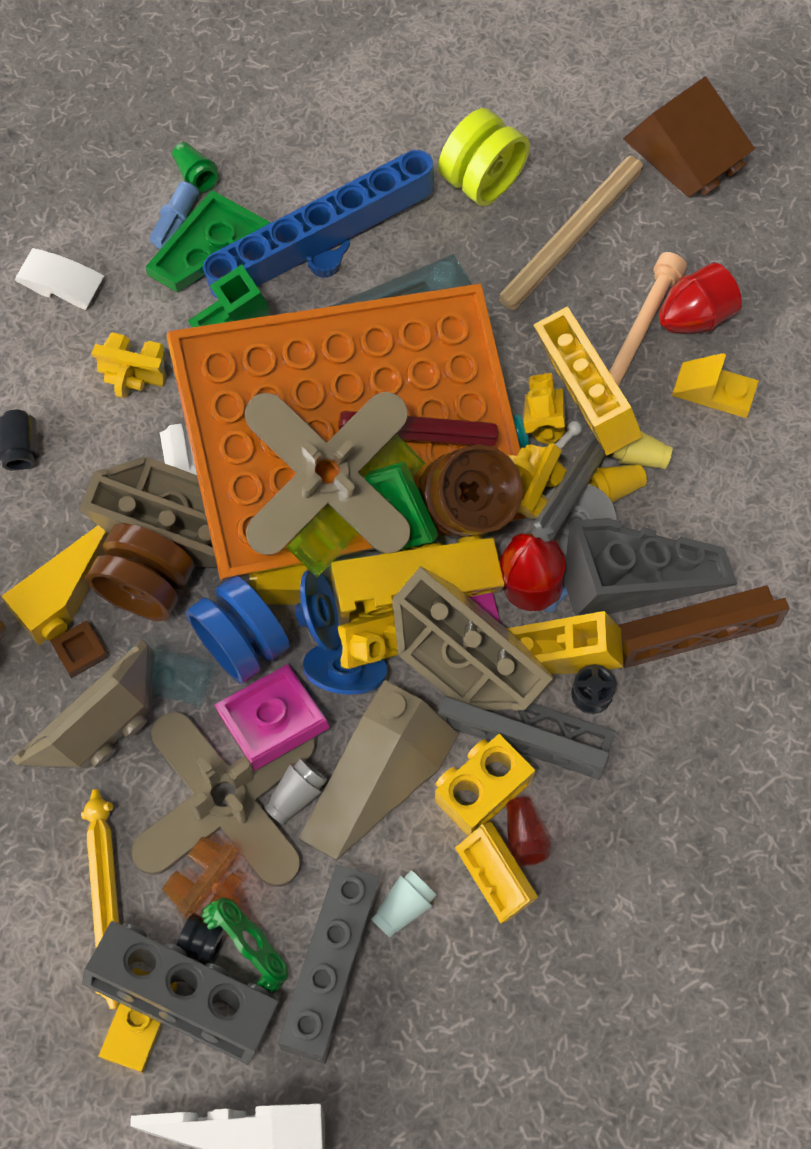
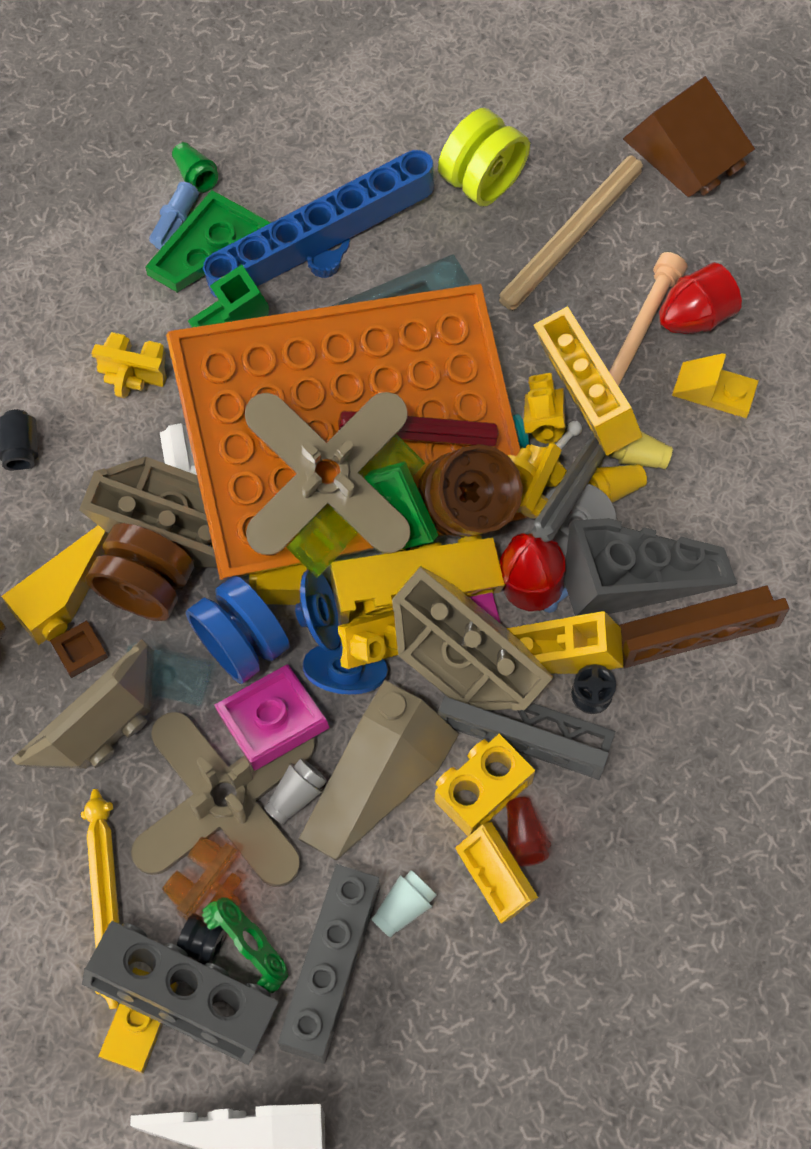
(59, 276): white slope -> none

